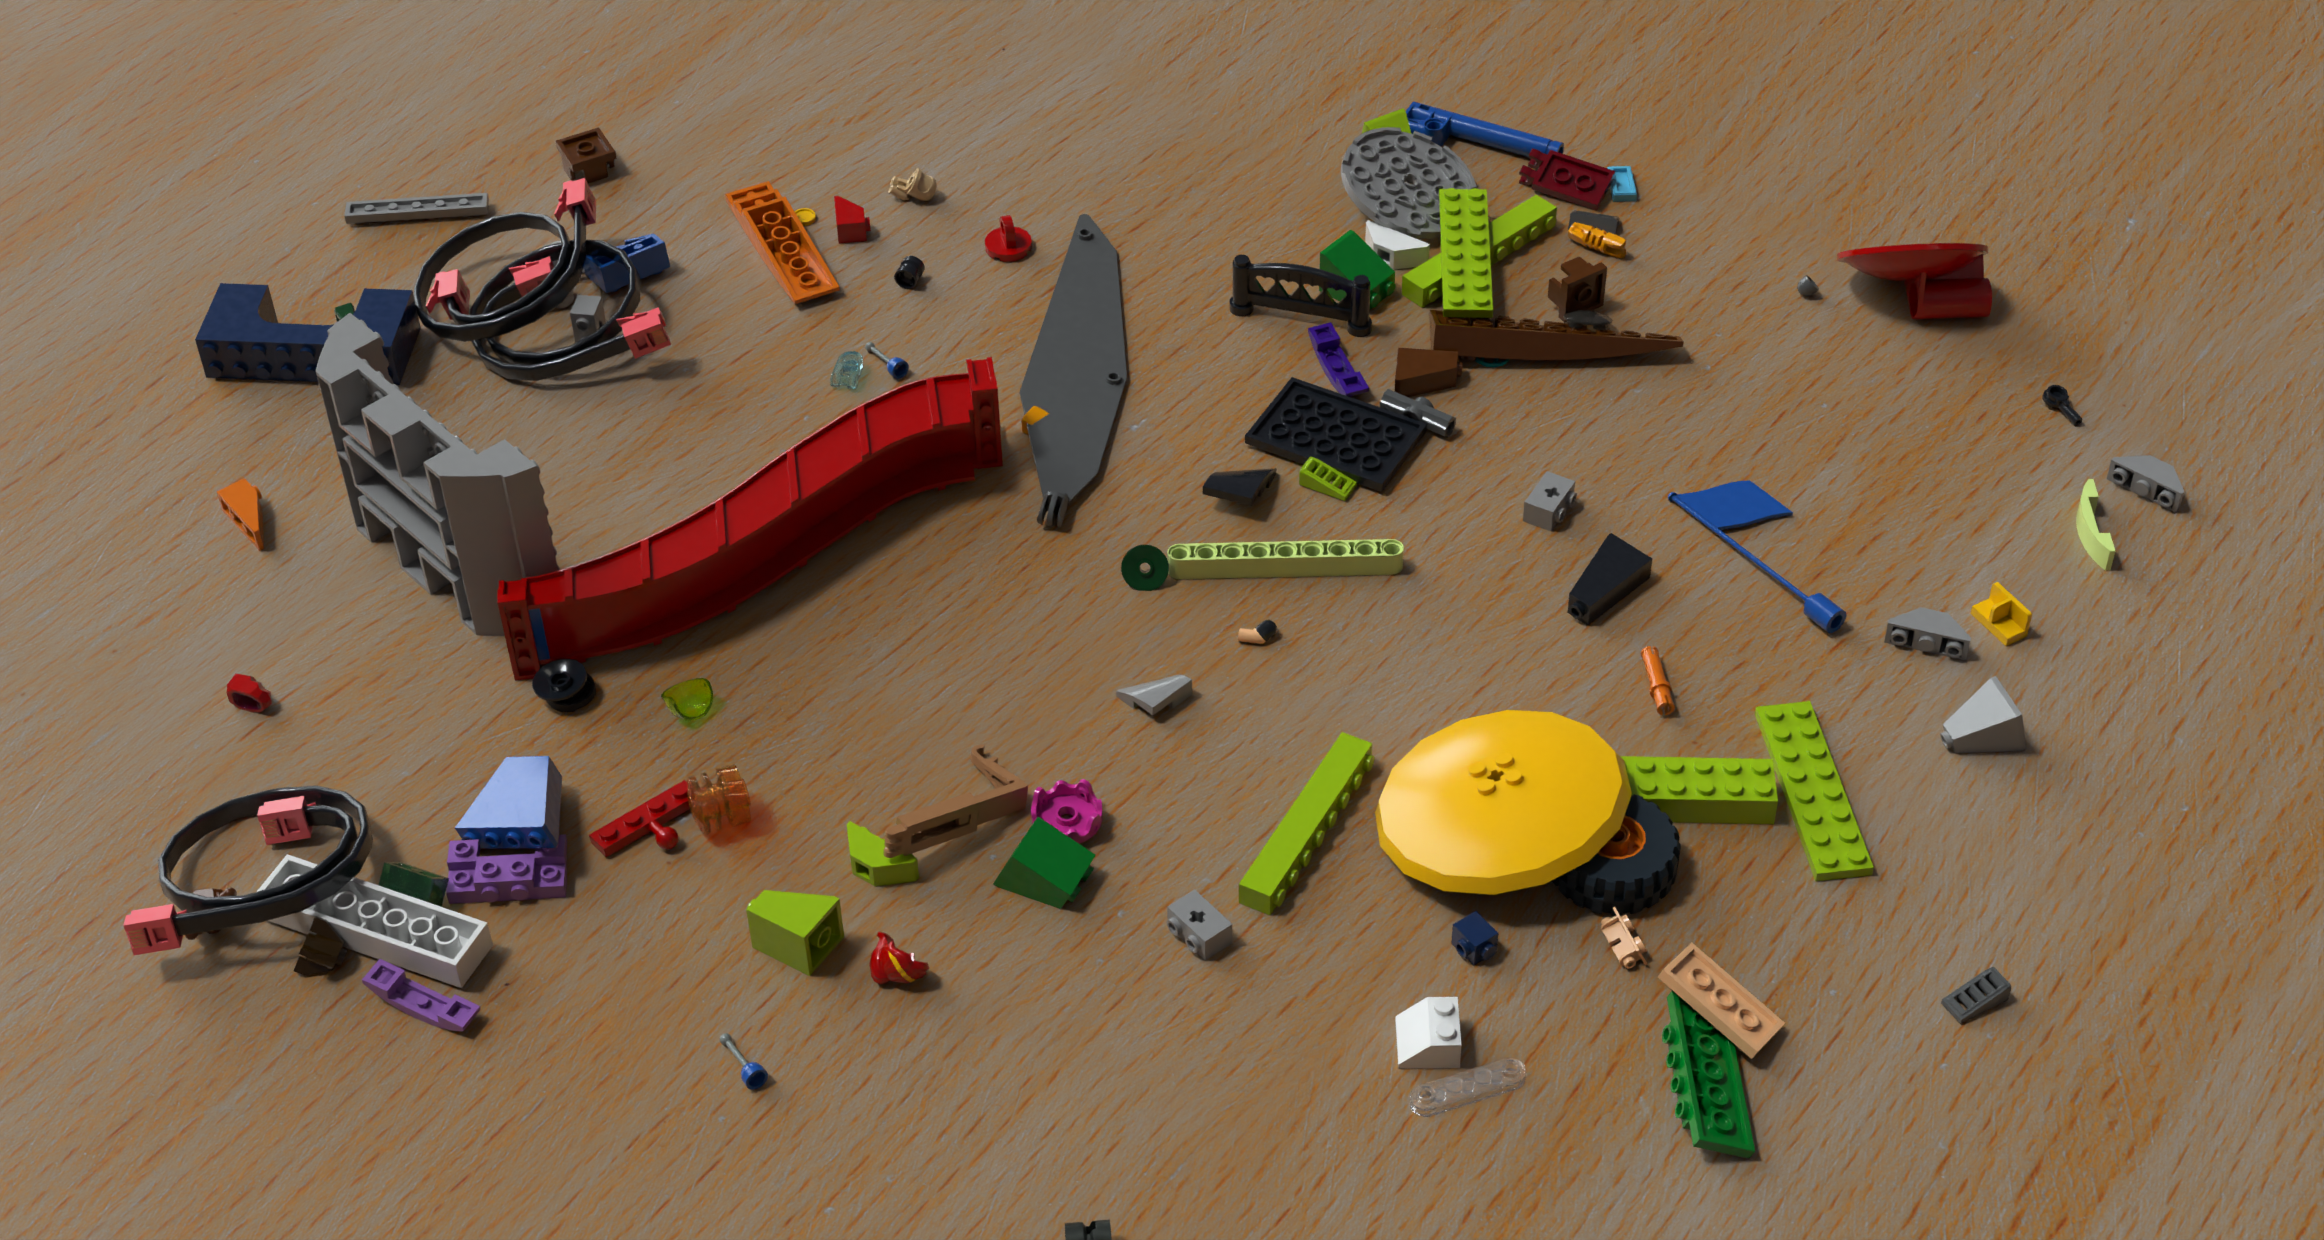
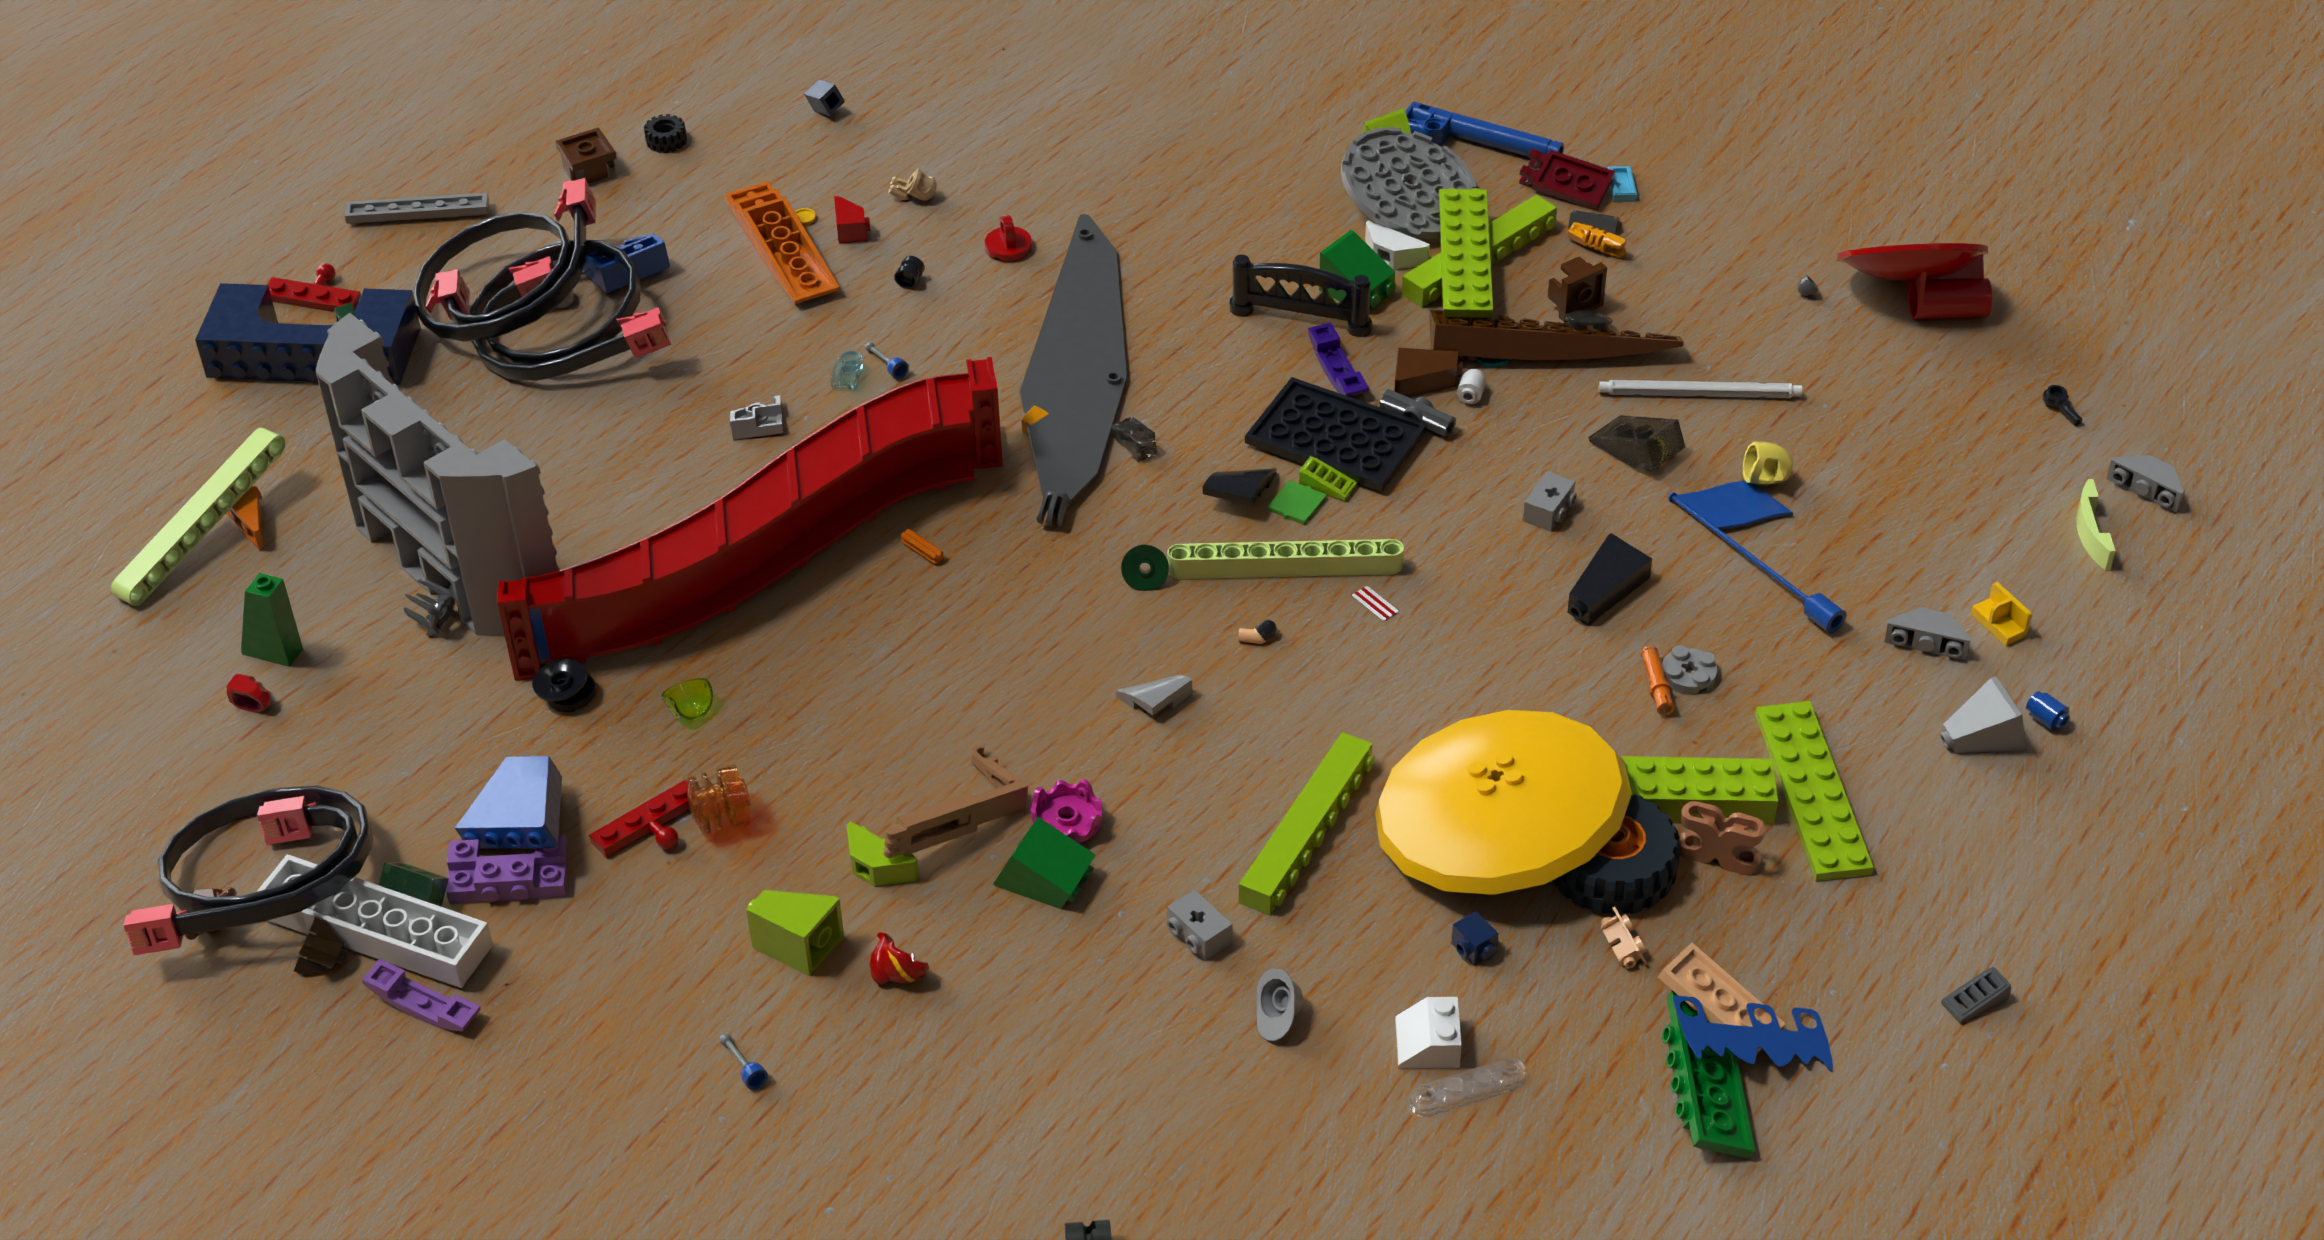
(198, 516): none -> yellowish green beam
(269, 622): none -> green slope
(313, 295): none -> red plate
(439, 612): none -> dark grey piece
(587, 316): light grey brick -> none
(665, 133): none -> black tyre
(757, 420): none -> light grey slope
(824, 97): none -> brick
(922, 546): none -> orange axle
(1135, 437): none -> clear smoke leg
(1277, 1004): none -> light grey piece
(1297, 502): none -> bright green piece
(1375, 603): none -> sticker
(1471, 386): none -> white brick
(1640, 440): none -> clear smoke slope
(1699, 388): none -> white piece
(1700, 662): none -> light grey plate
(1721, 837): none -> nougat piece
(1745, 1040): none -> blue piece
(1766, 464): none -> light yellow piece
(2048, 710): none -> blue brick

